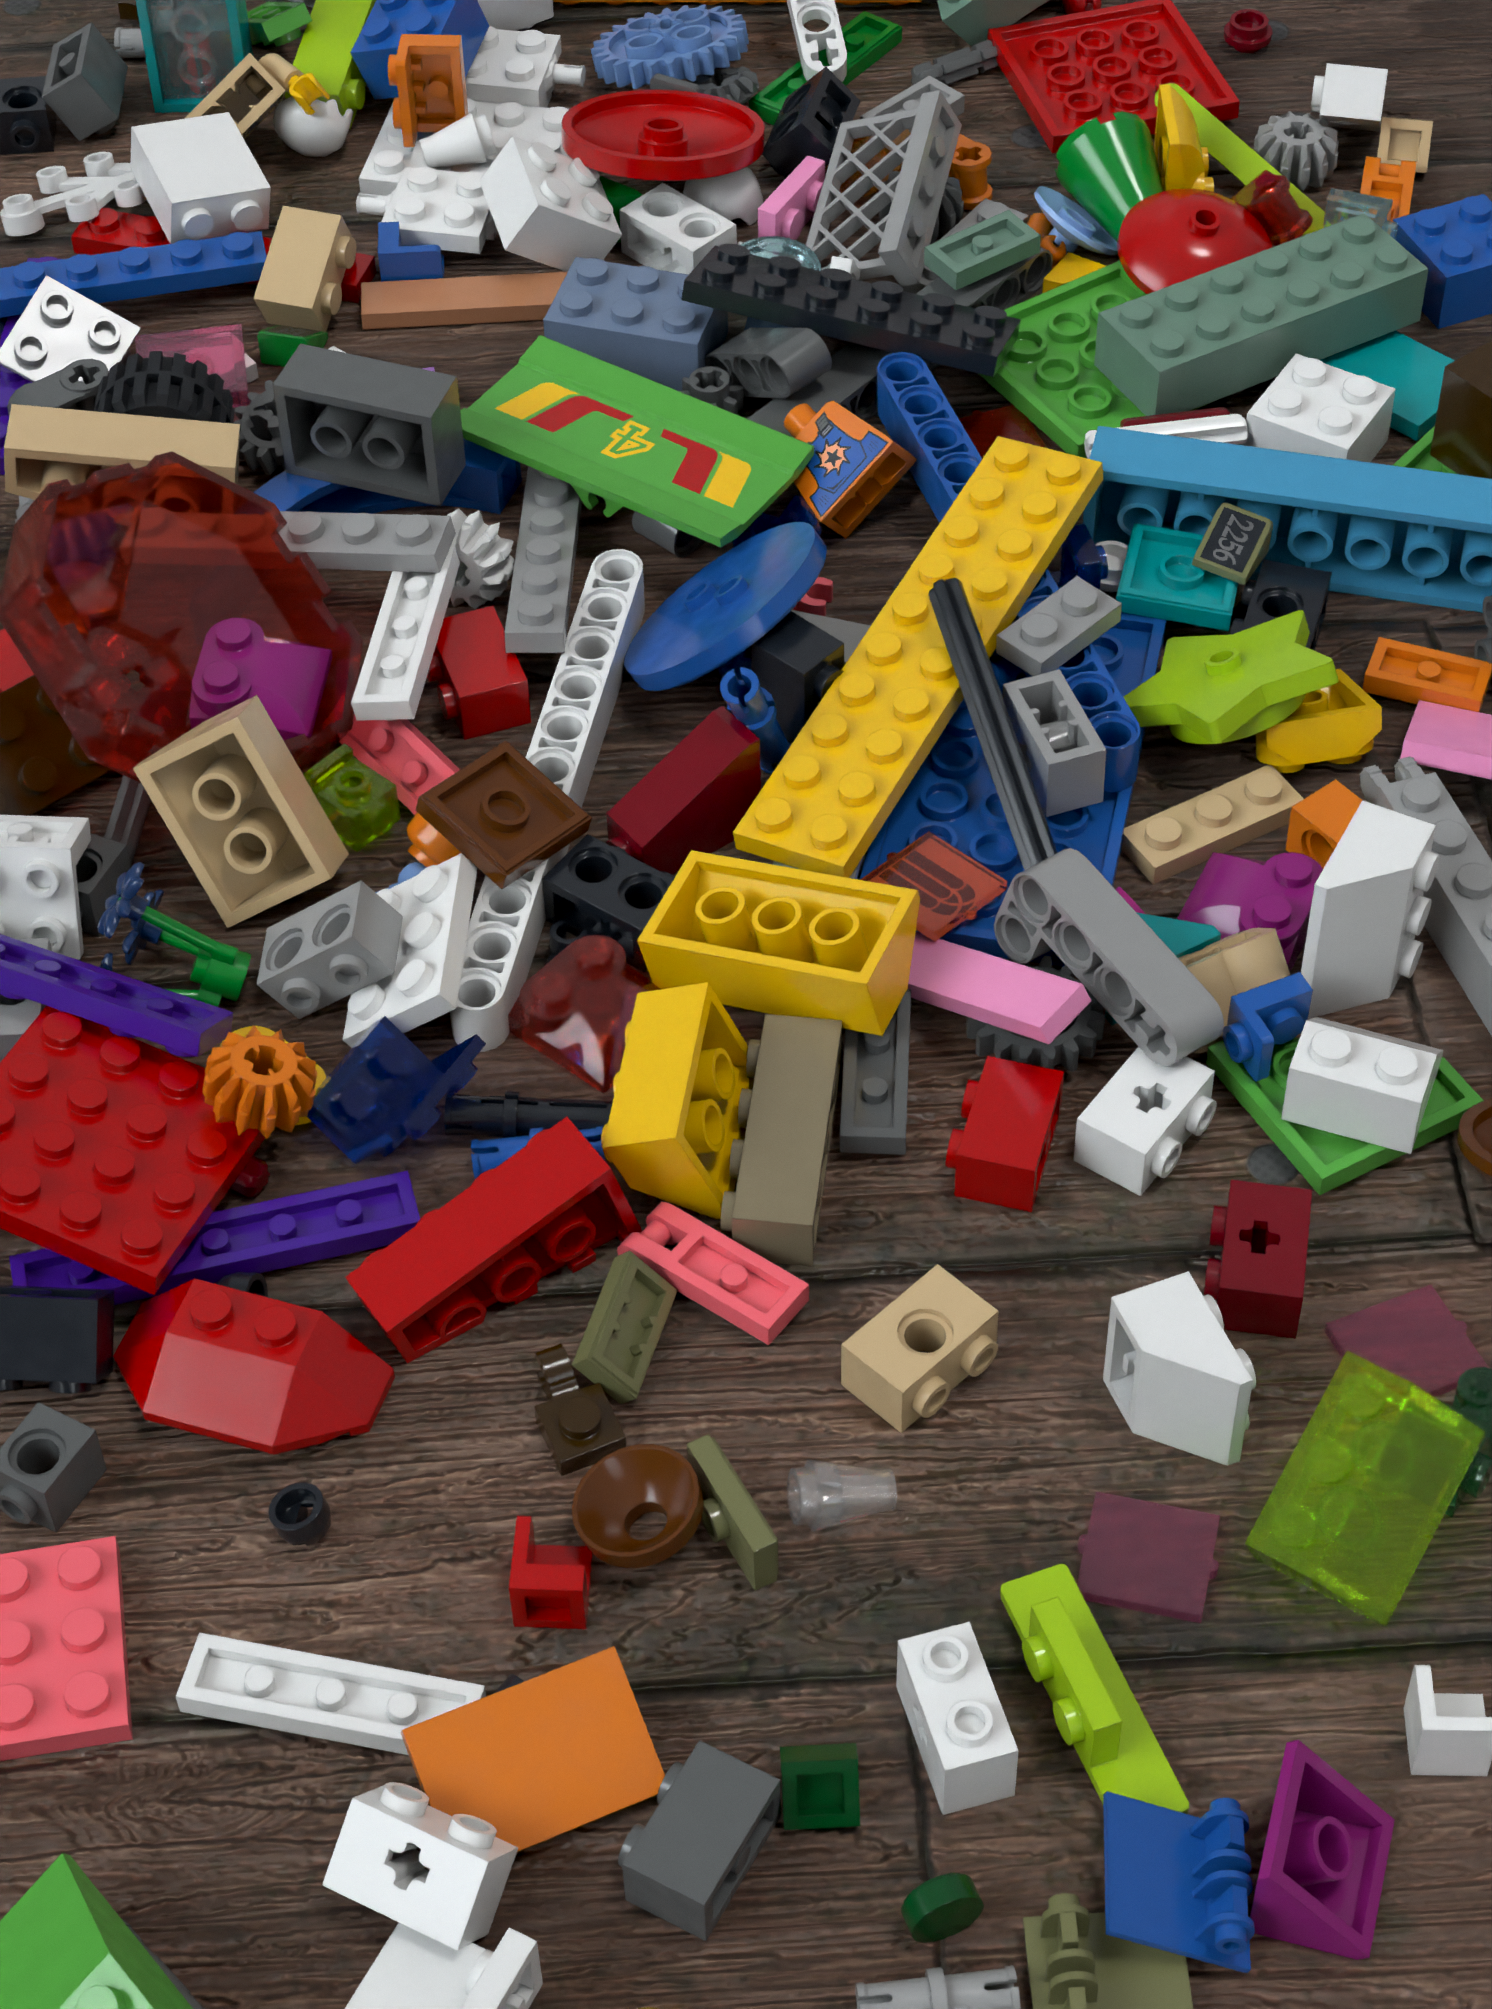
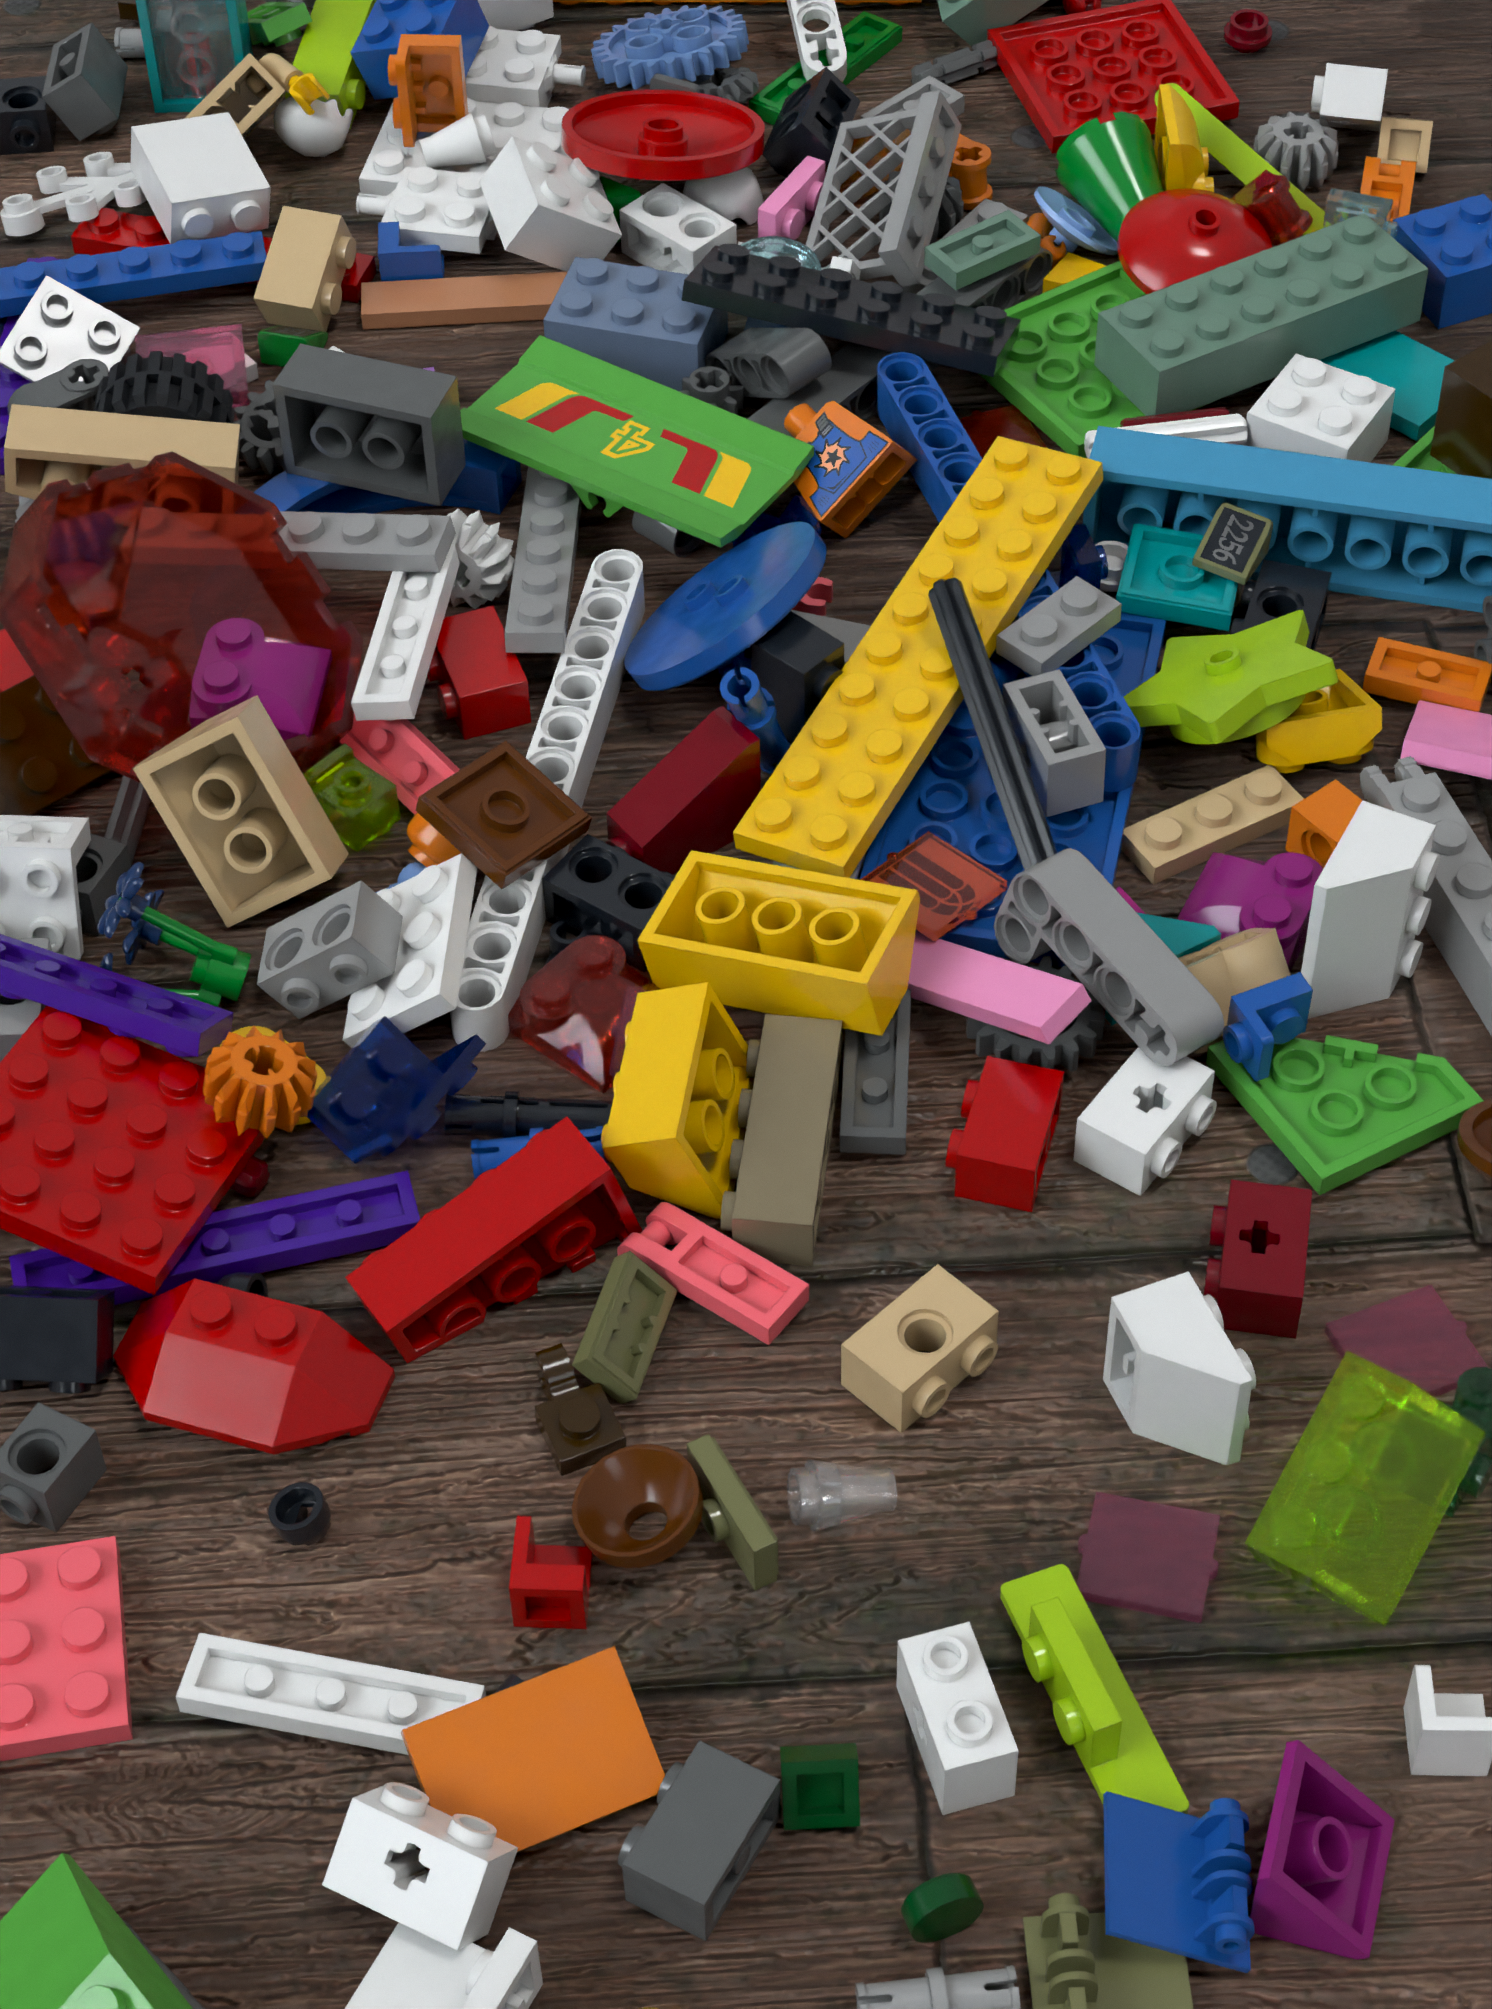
(1360, 1084): white slope -> none

